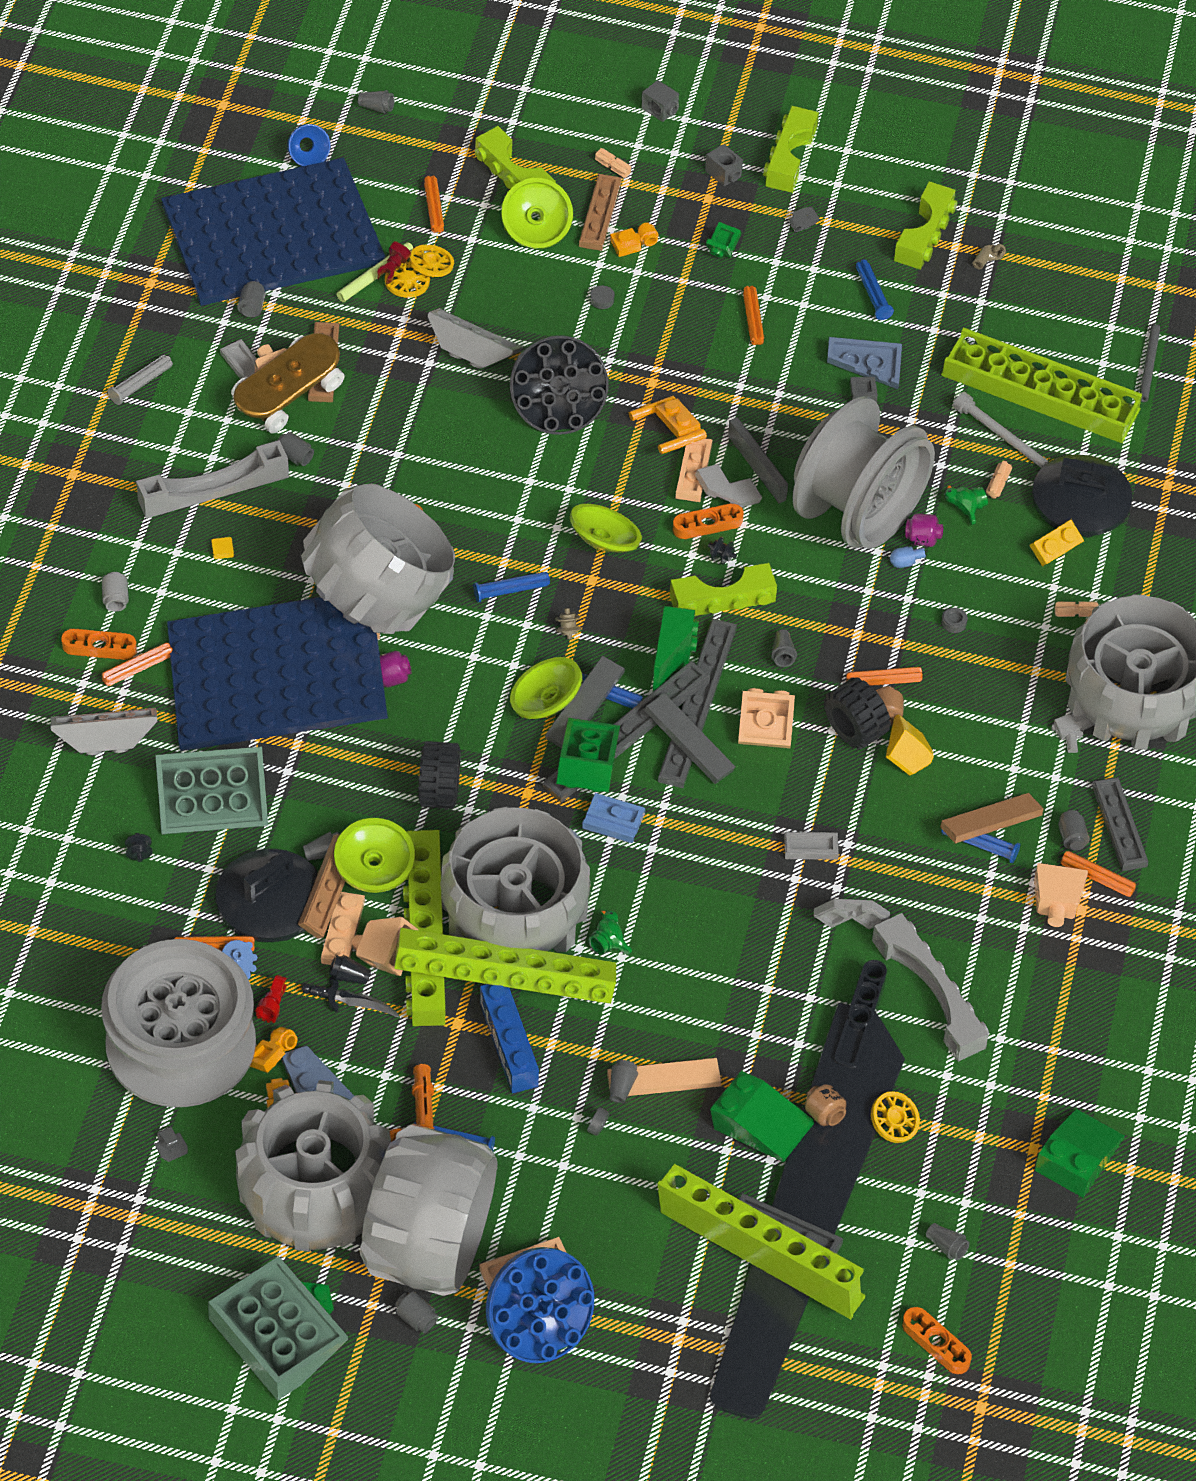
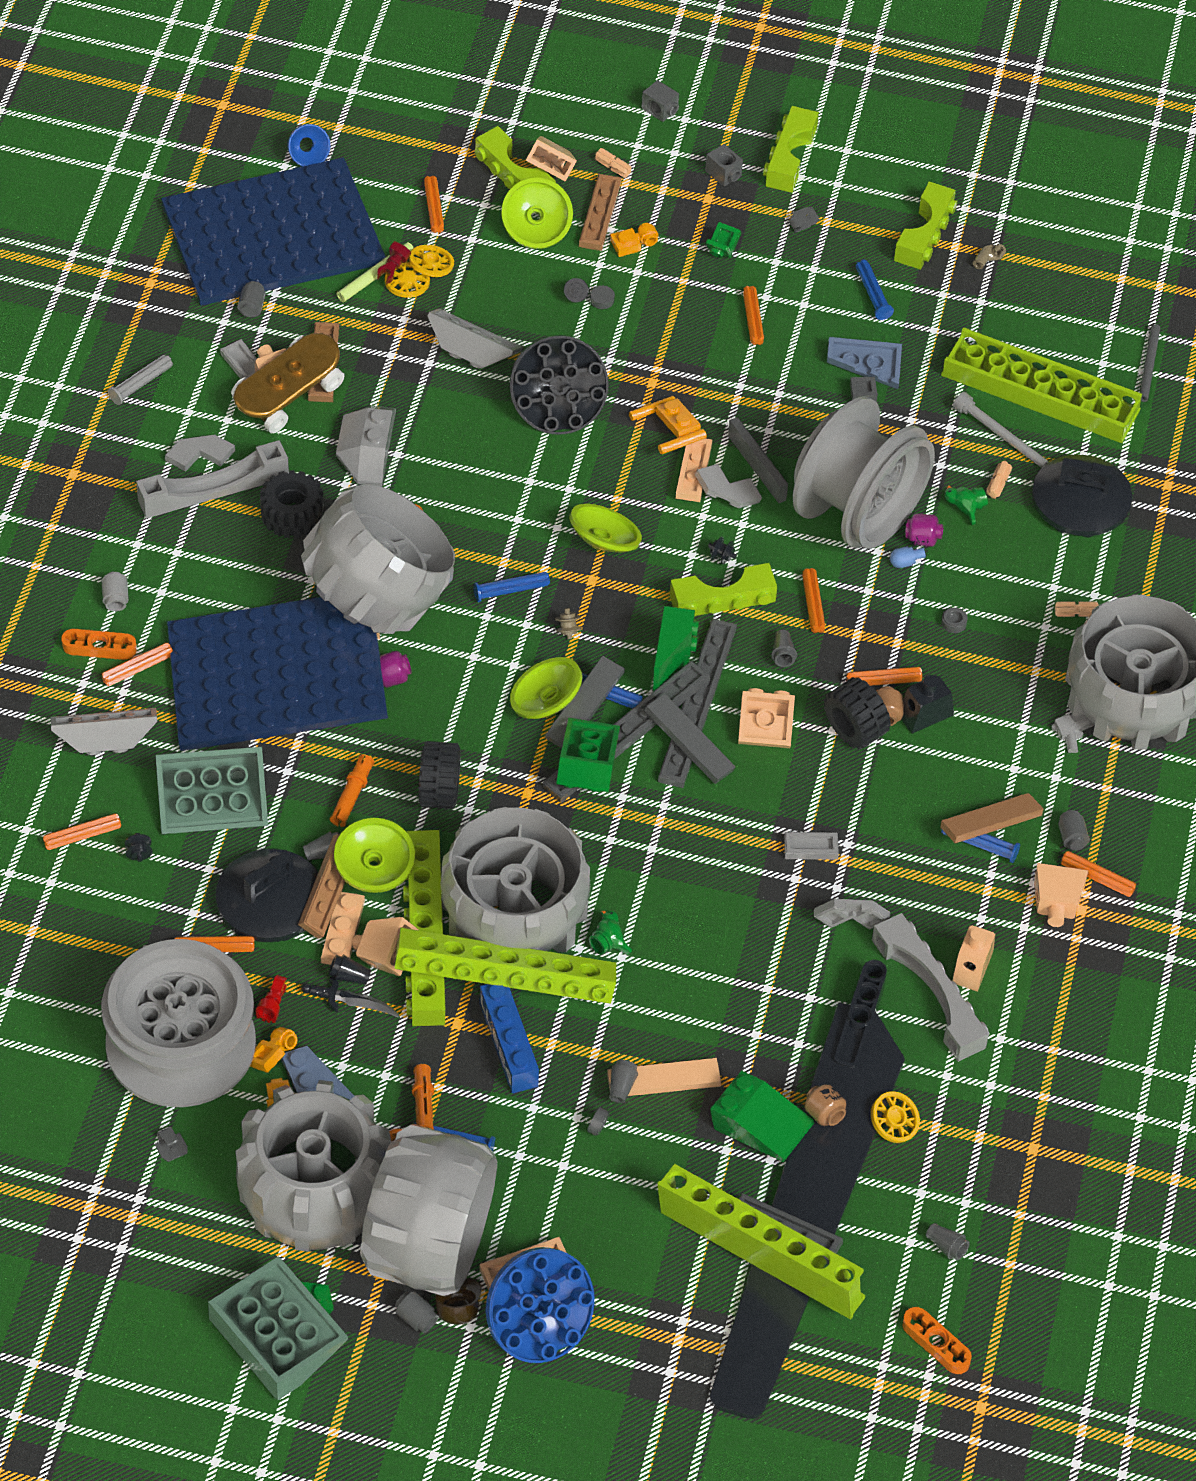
(81, 831): none -> orange axle
(188, 450): none -> light grey tile
(222, 548): yellow piece -> none
(242, 955): medium blue piece -> none
(286, 489): none -> black tyre
(296, 449): dark grey brick -> none
(355, 783): none -> orange pin
(366, 443): none -> light grey wedge
(378, 101): dark grey cone -> none
(460, 1306): none -> dark brown cap
(551, 158): none -> light nougat torso
(576, 290): none -> black wheel
(613, 818): medium blue plate -> none
(723, 511): orange beam -> none
(813, 600): none -> orange axle
(908, 747): yellow slope -> none
(927, 704): none -> black torso
(978, 949): none -> light nougat torso
(1056, 543): yellow plate -> none
(1078, 1152): green slope -> none
(1120, 824): dark grey tile -> none

